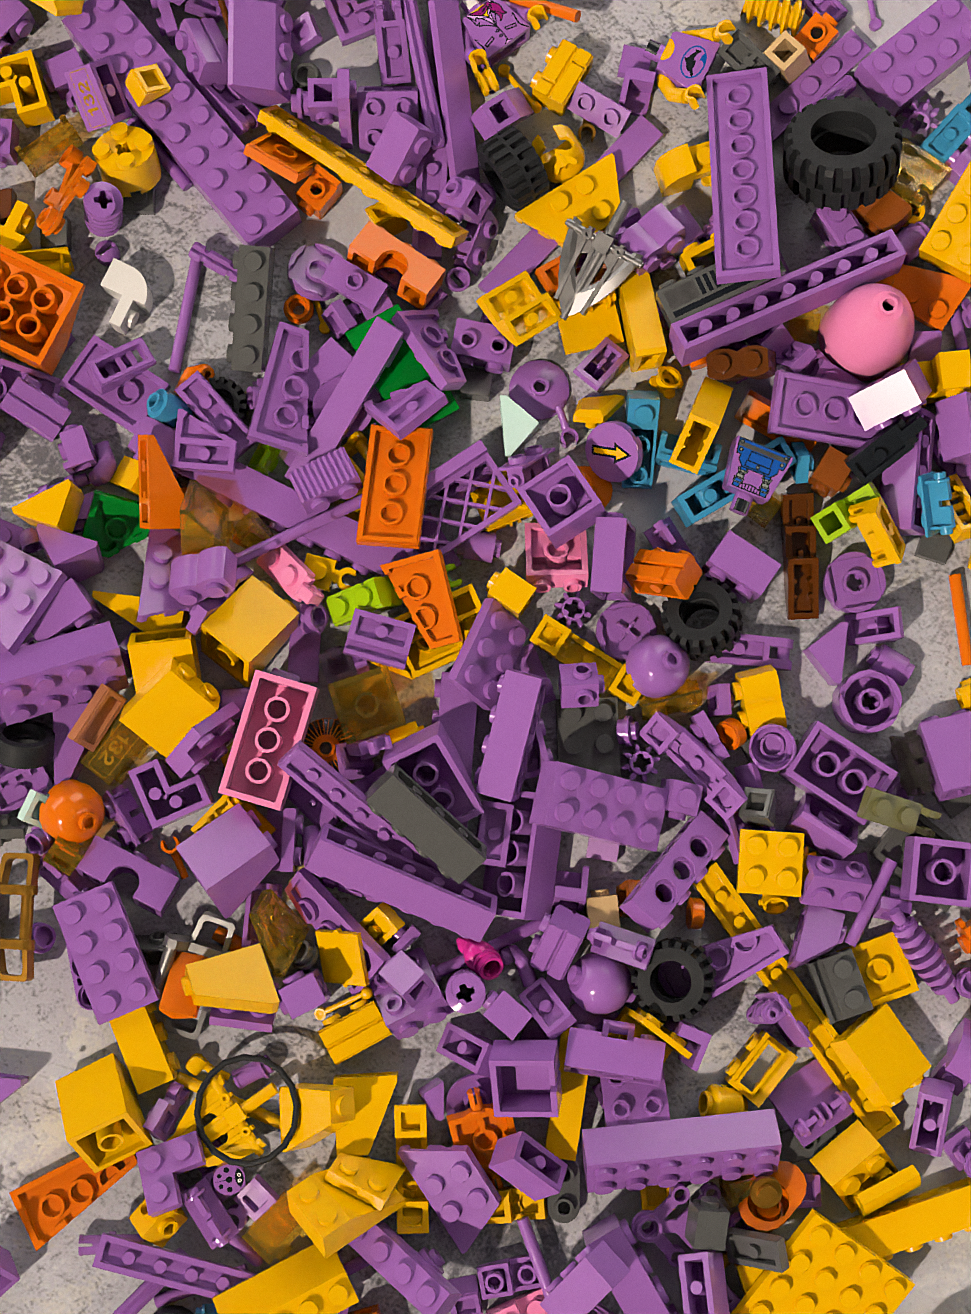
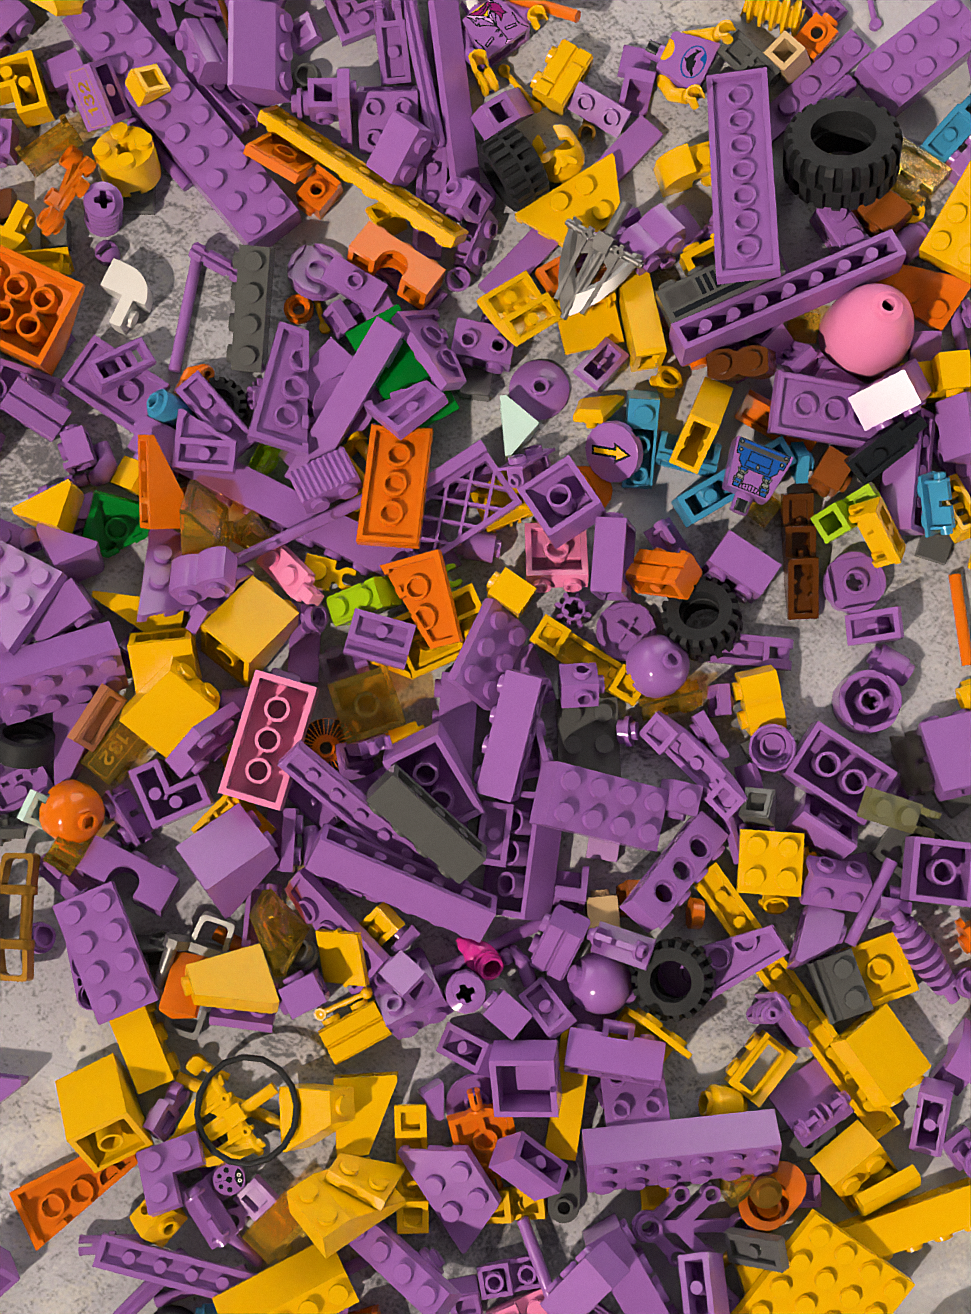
(38, 841): medium lavender plate -> none
(176, 857): orange hand -> none
(250, 1073): medium lavender pin -> none
(565, 427): medium lavender hand -> none
(644, 755): medium lavender gear -> none
(696, 1040): medium lavender panel -> none
(707, 1223): dark grey brick -> none
(731, 733): orange tile -> none
(828, 654): medium lavender slope -> none
(917, 126): medium lavender gear -> none

